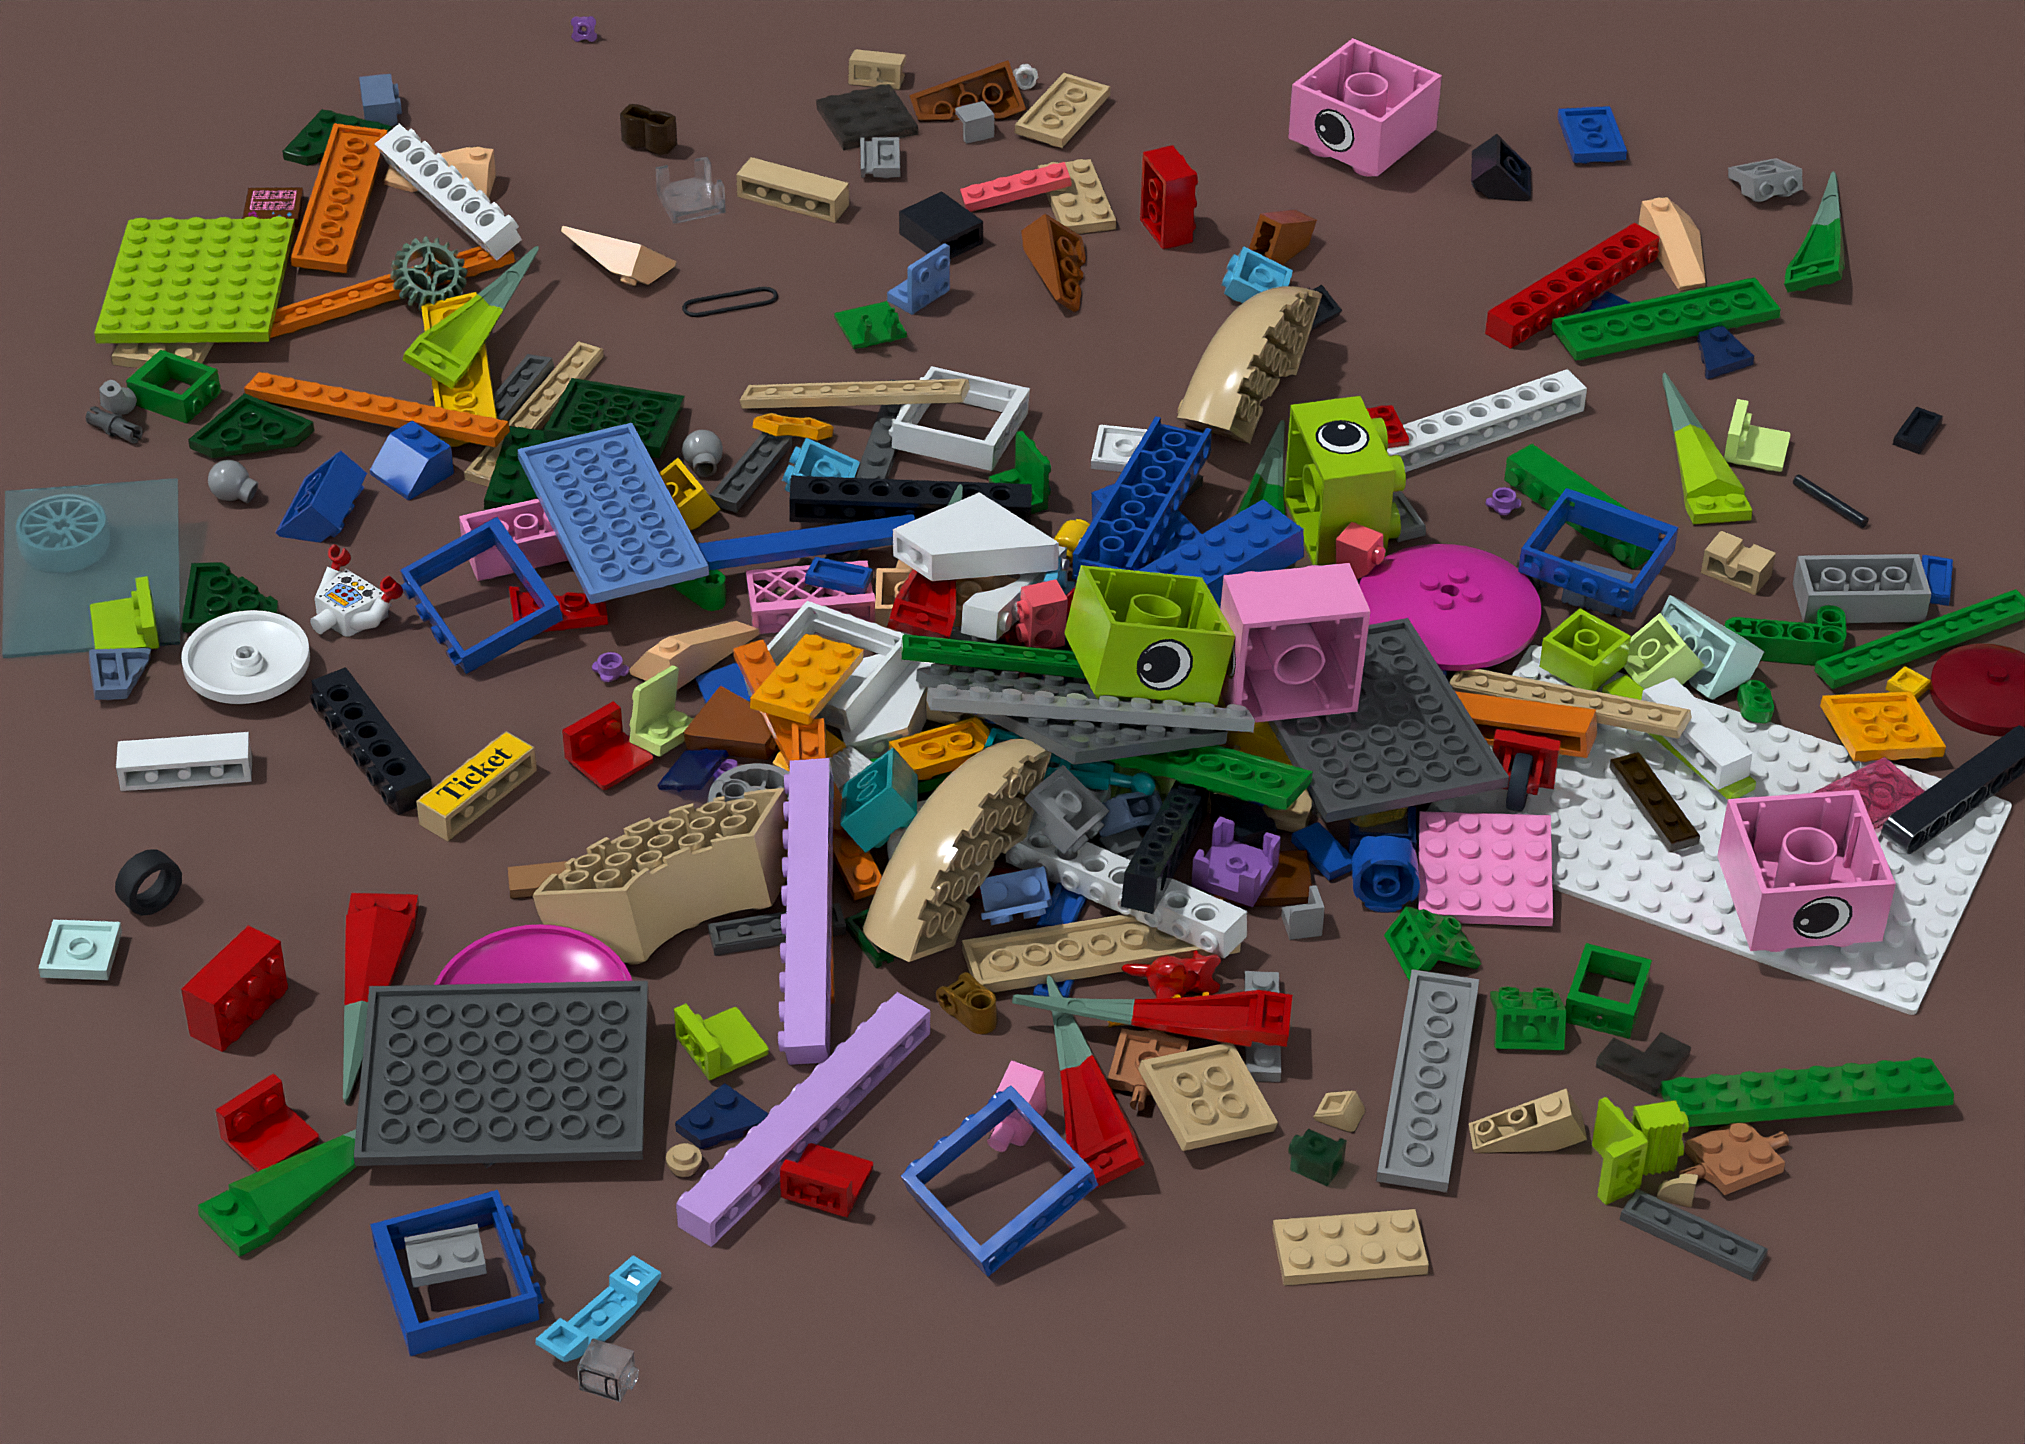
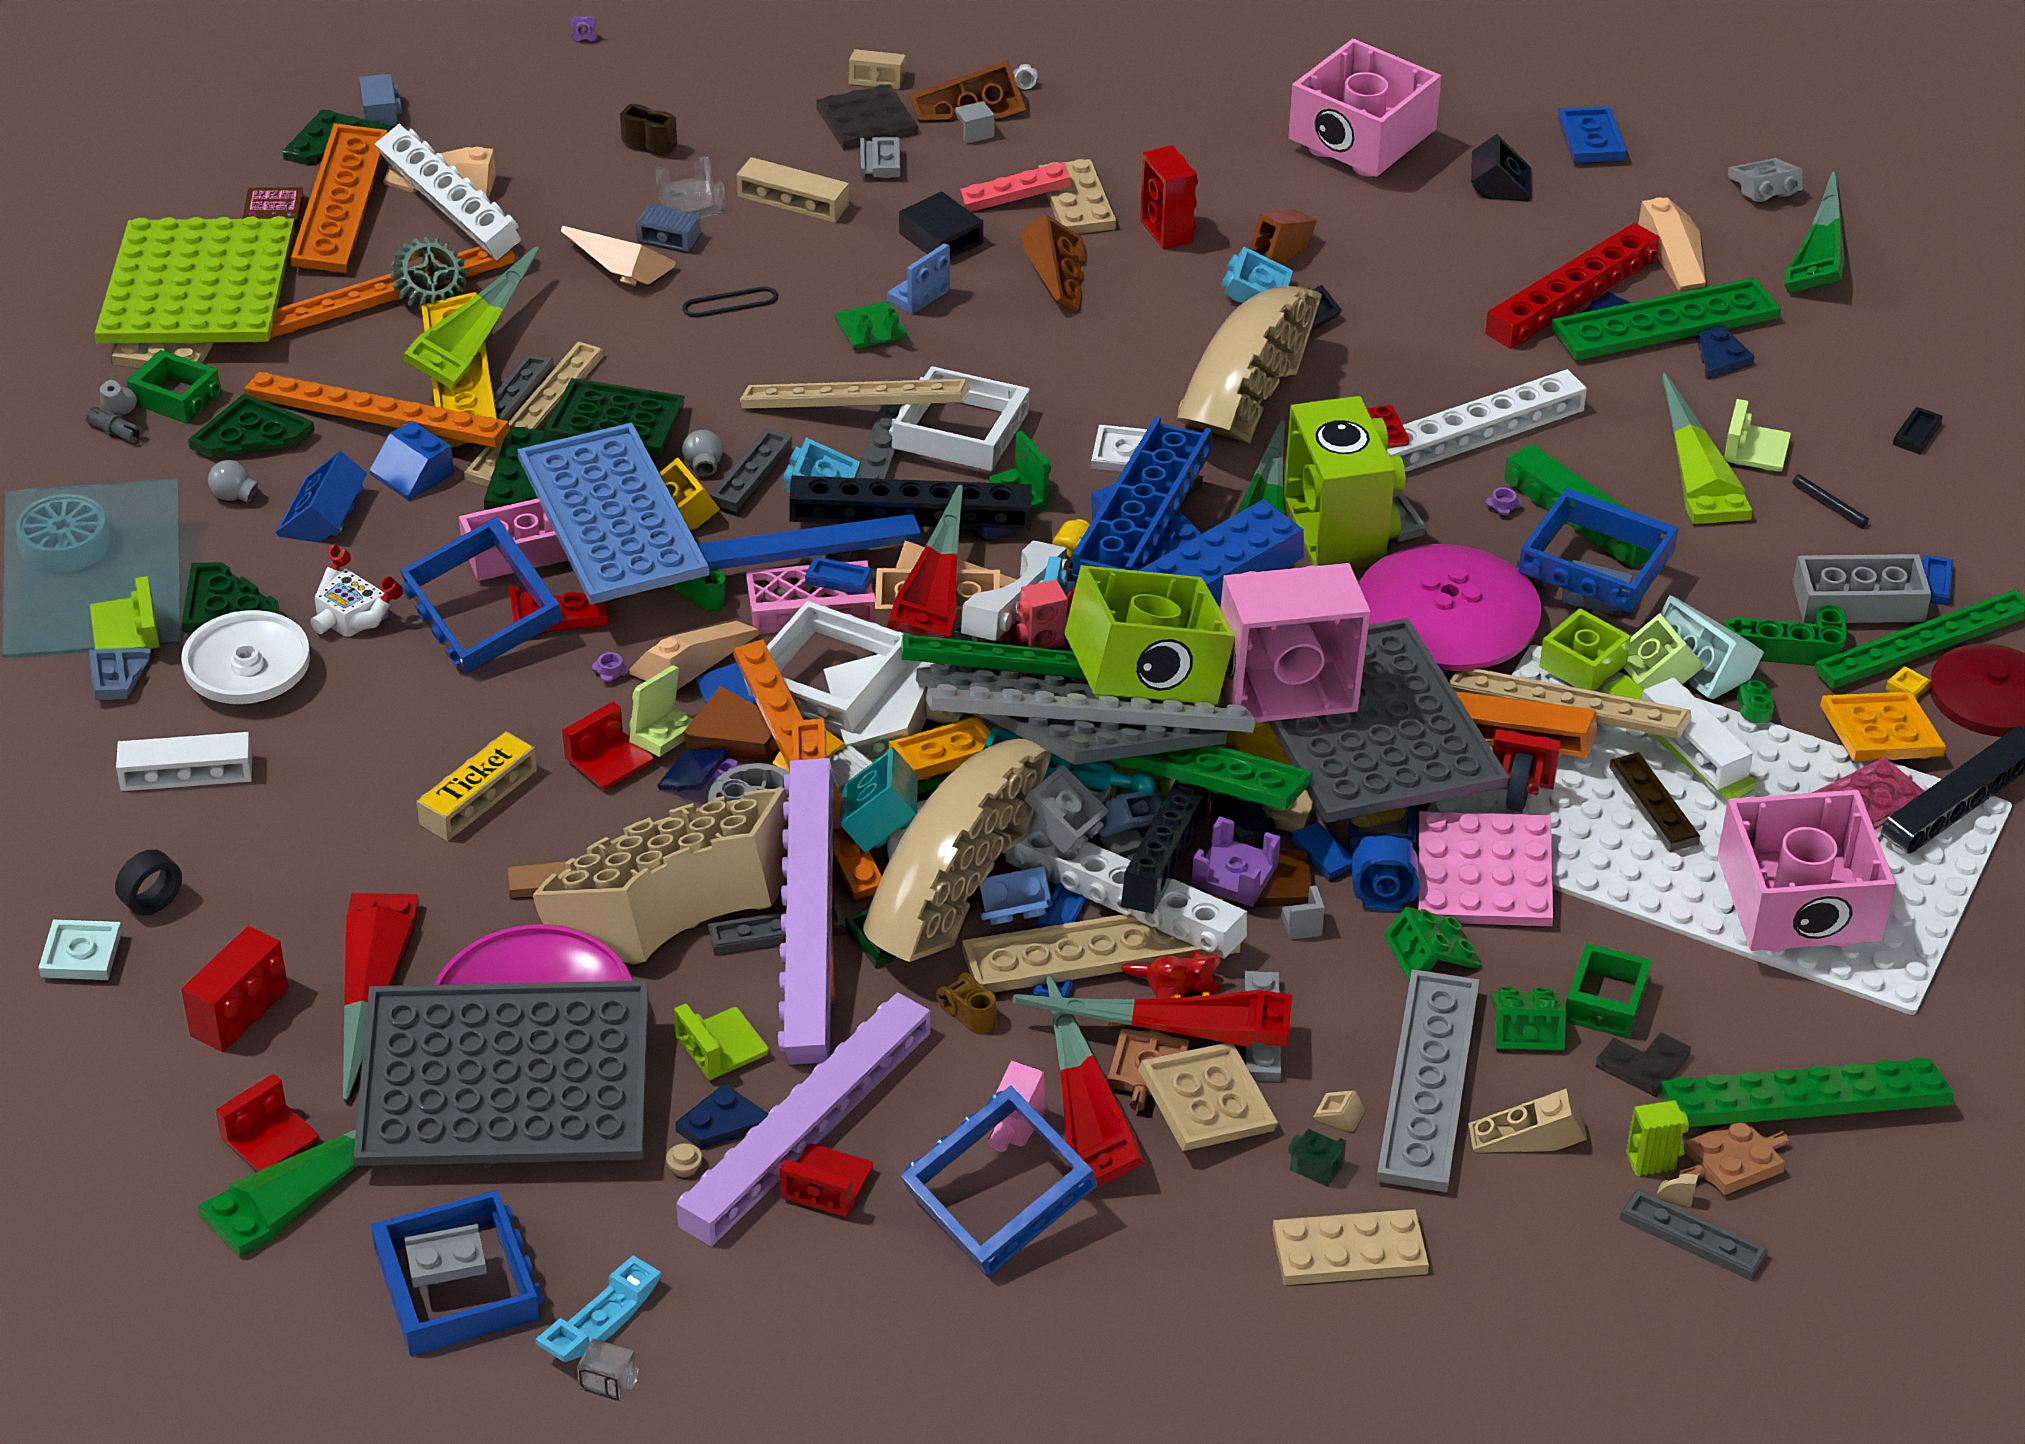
(370, 740): black brick -> none
(668, 227): none -> sand blue brick
(802, 427): light orange tile -> none
(806, 679): light orange plate -> none
(973, 542): white slope -> none
(1062, 110): tan plate -> none
(1360, 548): coral slope -> none
(1622, 1152): lime bracket -> none
(1736, 564): tan brick -> none

